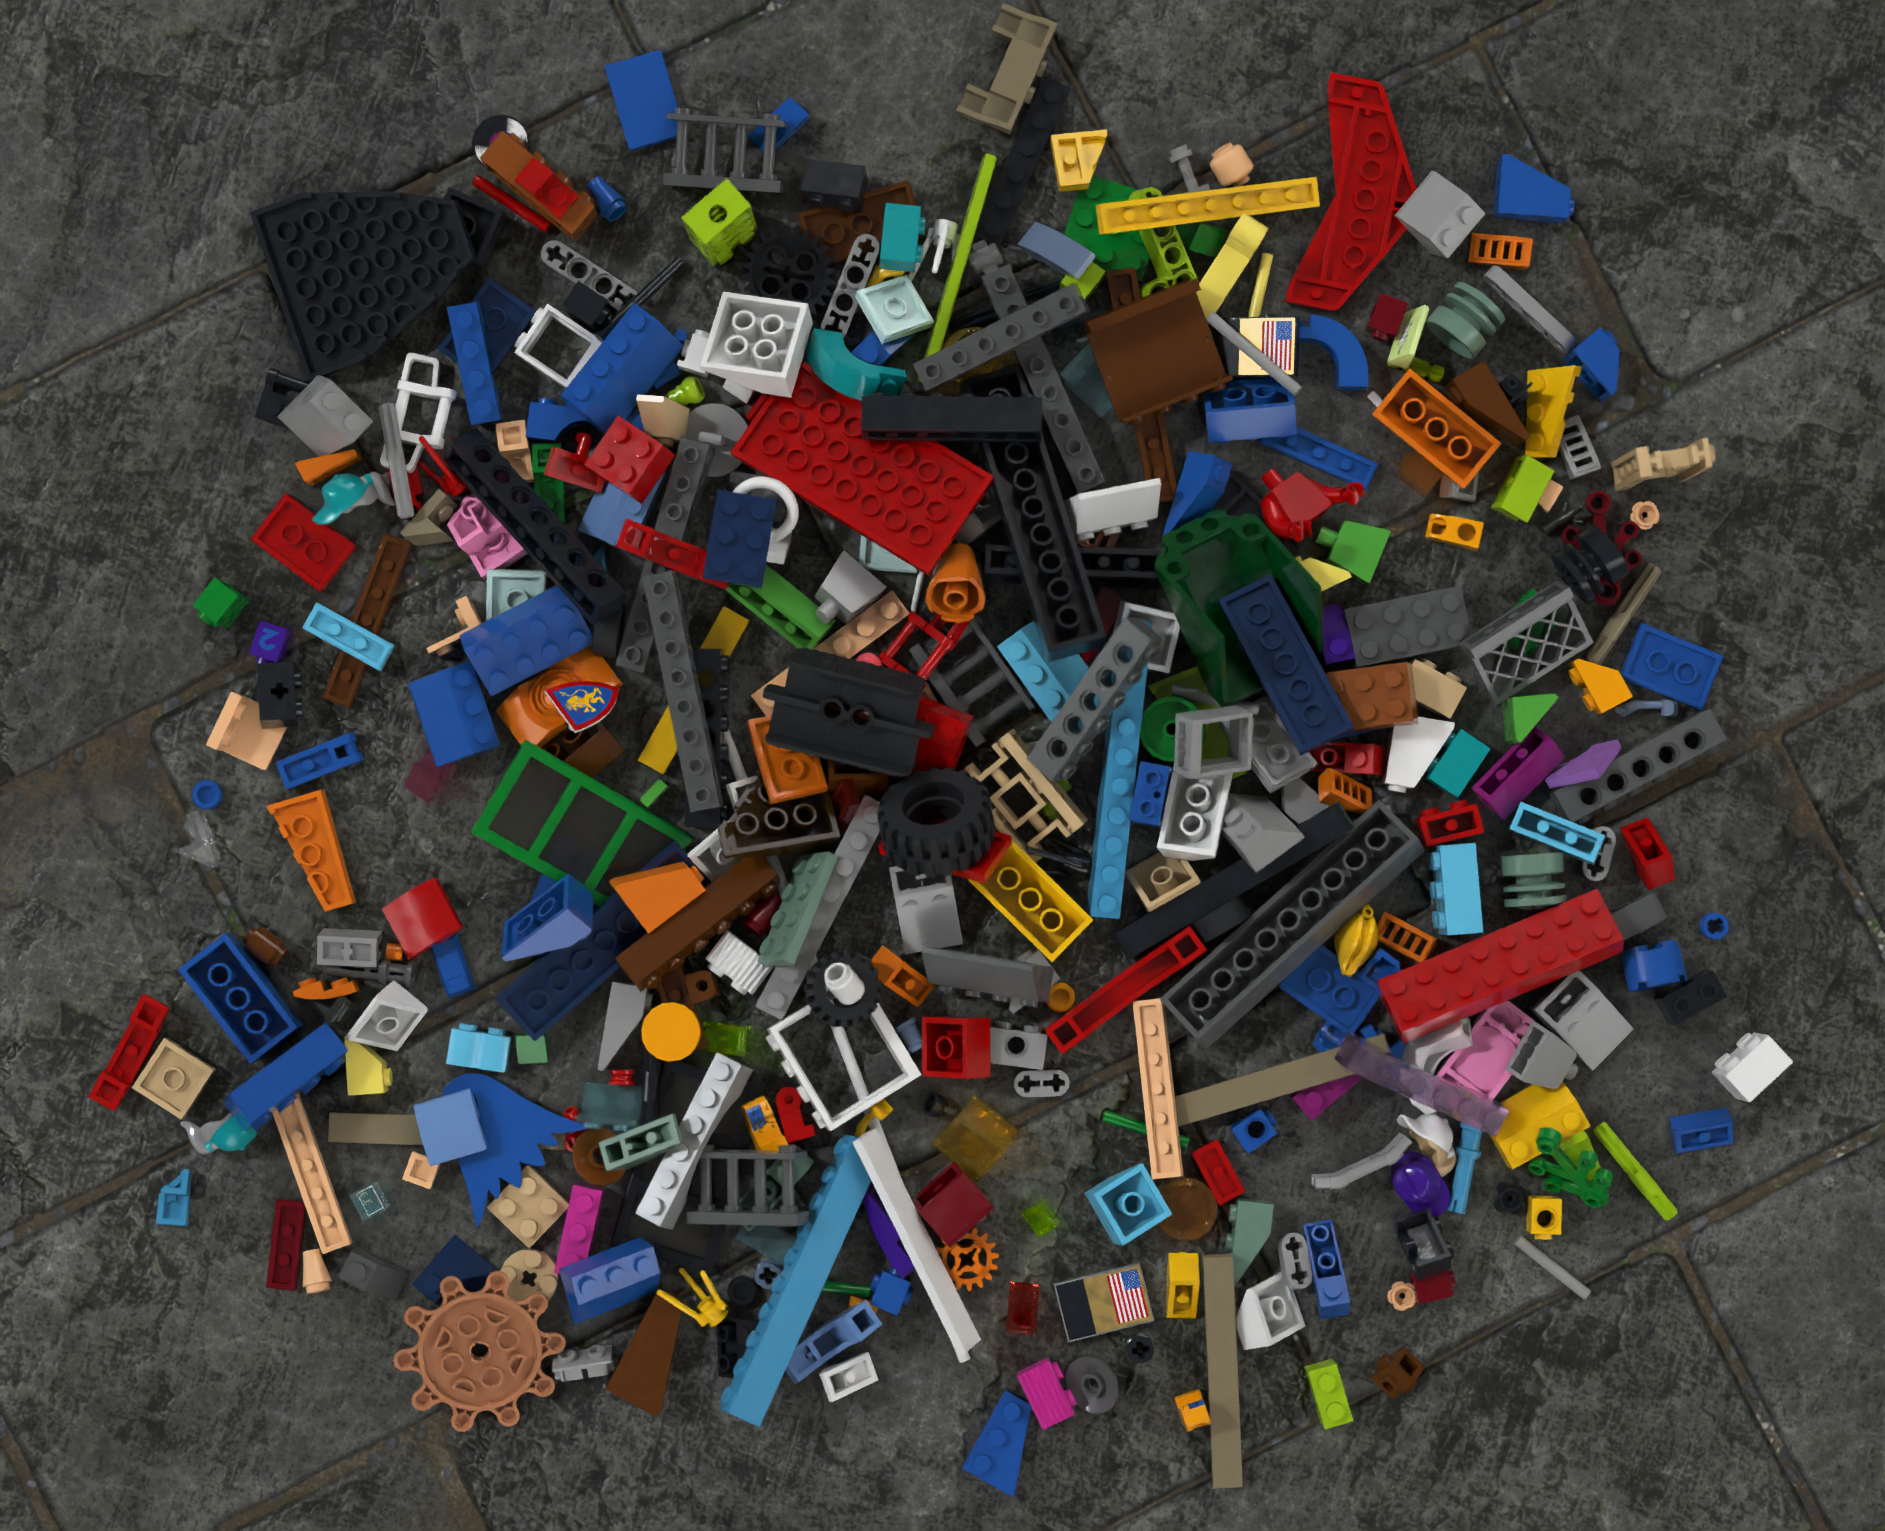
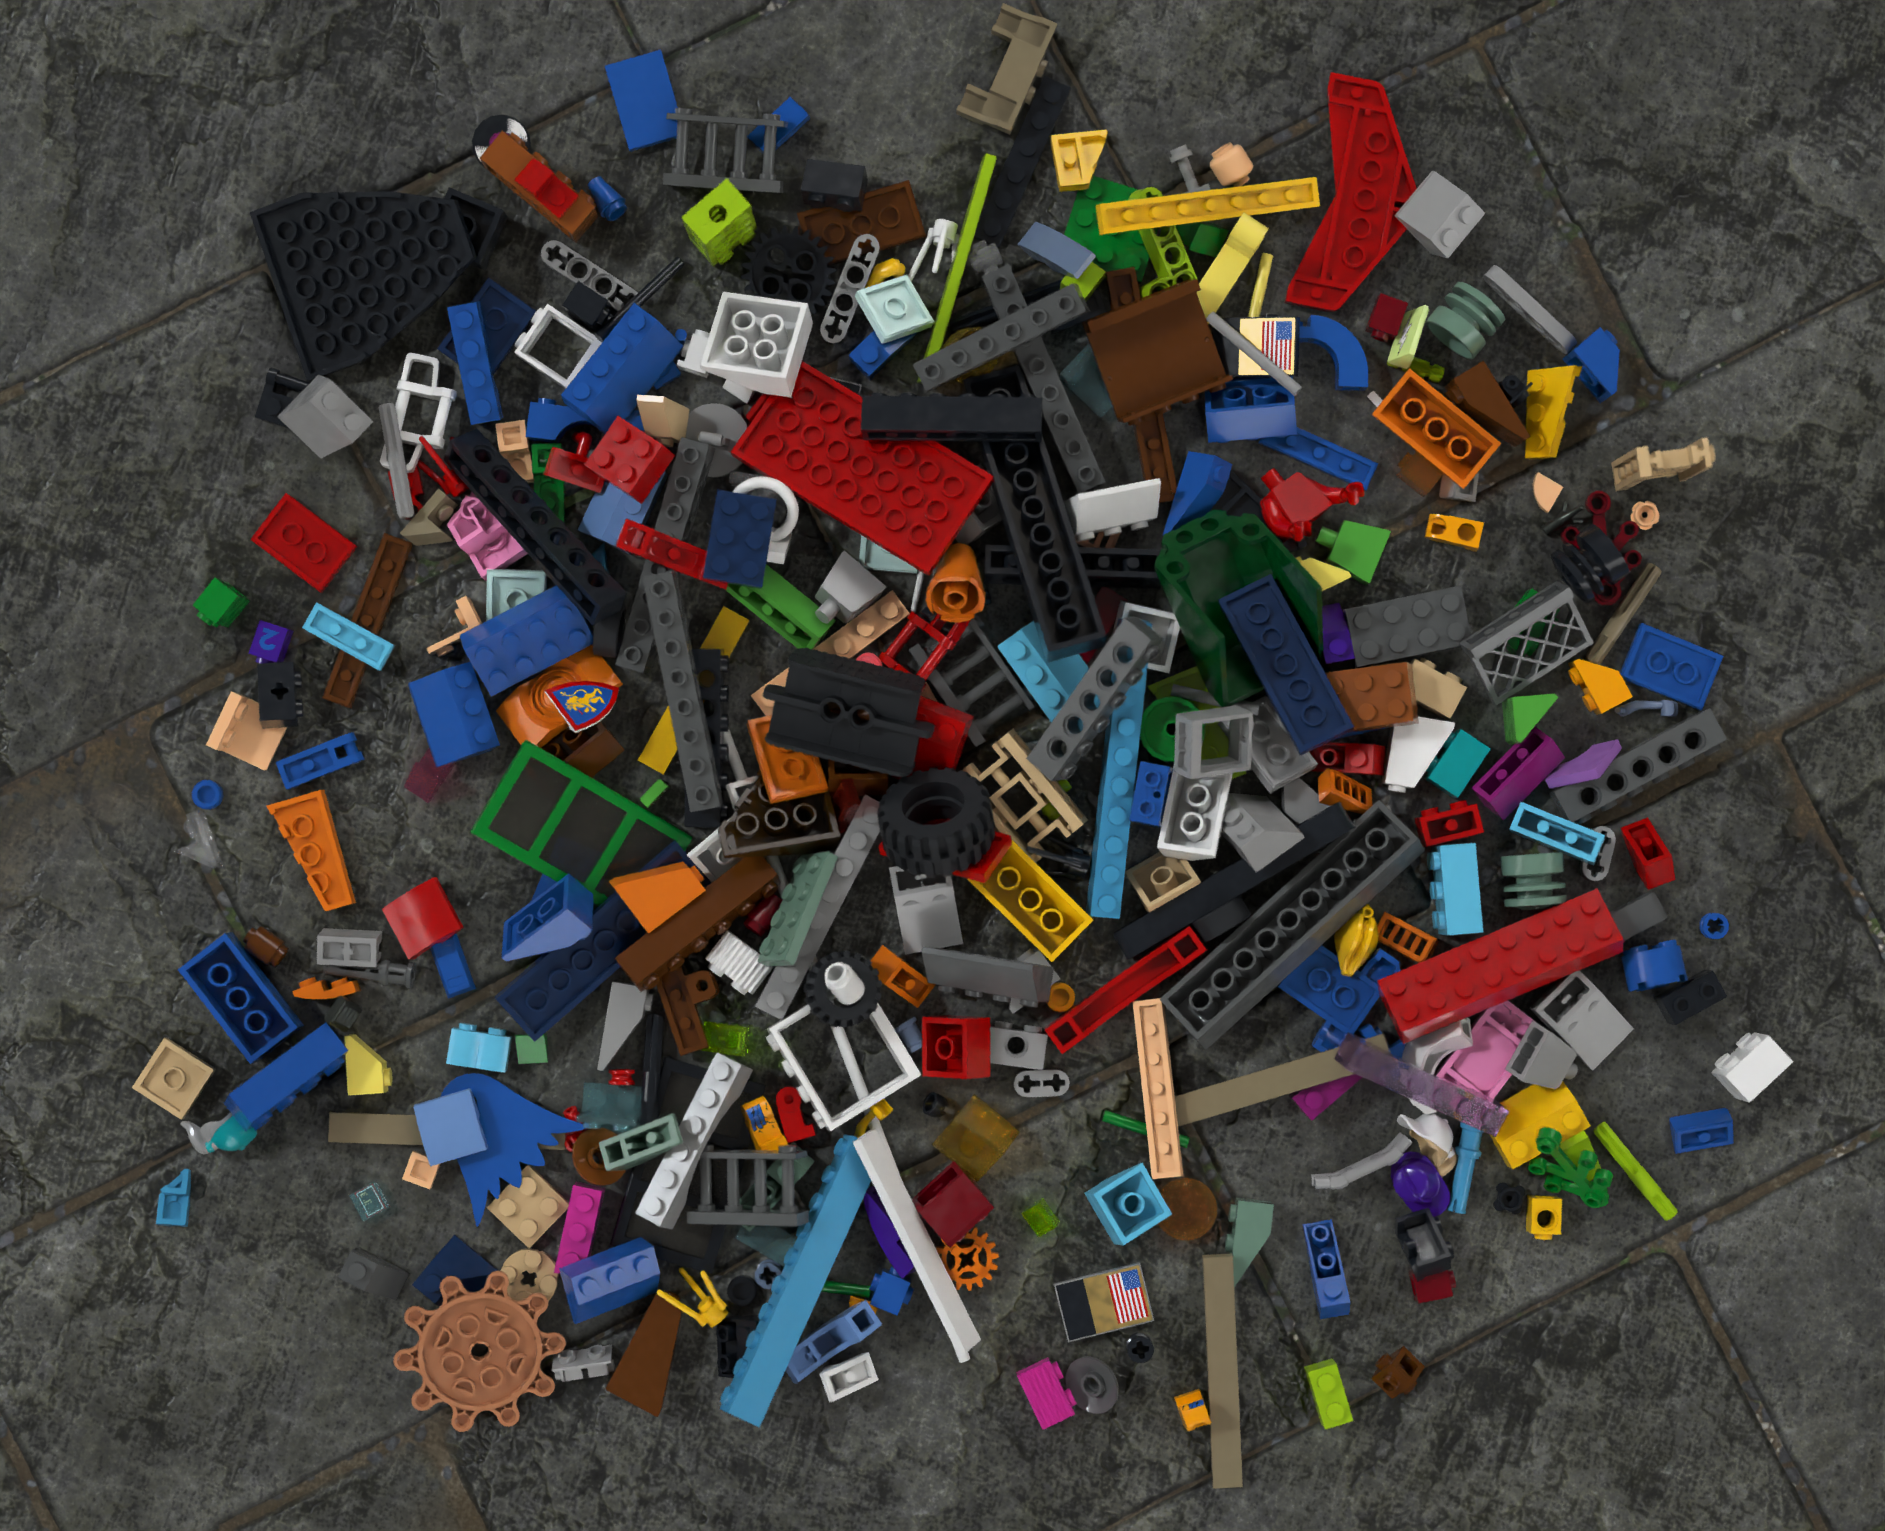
(130, 1053): red slope -> none
(286, 1244): dark red tile -> none
(312, 1177): light nougat plate -> none
(315, 1273): light nougat cone -> none
(322, 467): orange slope -> none
(350, 491): teal hair -> none
(388, 1018): white slope -> none
(394, 952): orange hand -> none
(511, 203): red bar -> none
(671, 1031): light orange tile -> none
(688, 392): lime piece -> none
(847, 373): teal arch -> none
(900, 237): teal brick -> none
(1000, 1444): blue wing -> none
(1022, 1308): clear red slope -> none
(1182, 1285): yellow slope -> none
(1218, 1172): red plate -> none
(1240, 1129): blue brick -> none
(1268, 1313): white slope -> none
(1288, 1263): light grey beam -> none
(1406, 1302): light nougat plate -> none
(1501, 240): orange slope -> none
(1522, 488): lime hinge -> none
(1529, 194): blue slope -> none
(1552, 1267): light grey bar -> none
(1589, 452): light grey slope -> none

